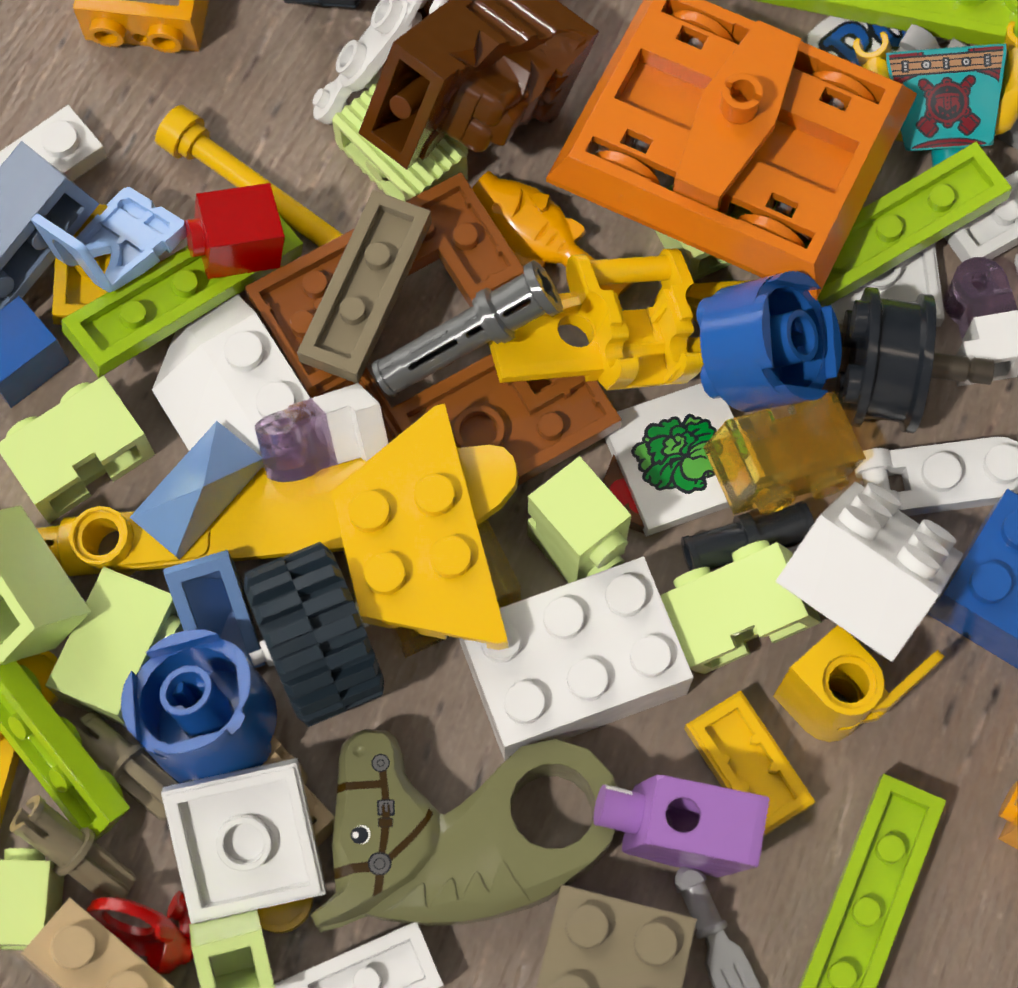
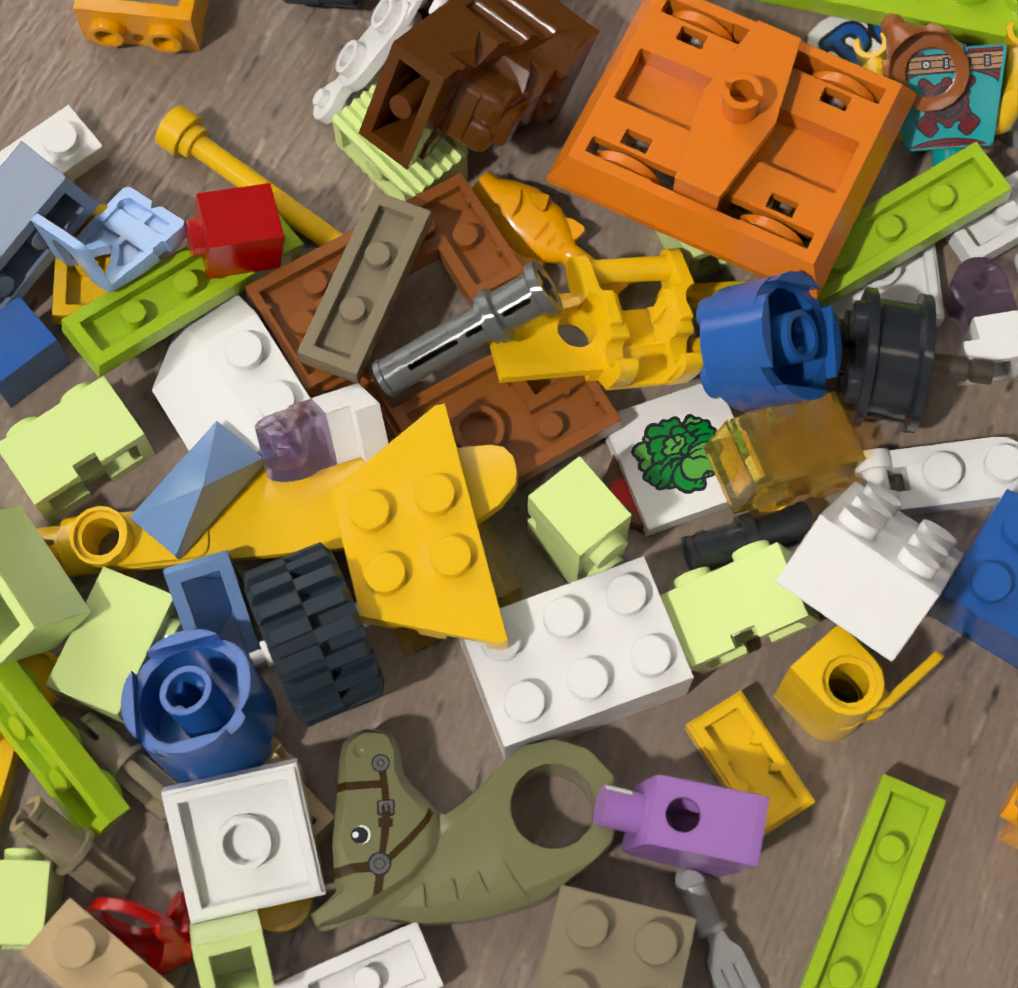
(907, 38): none -> dark orange piece

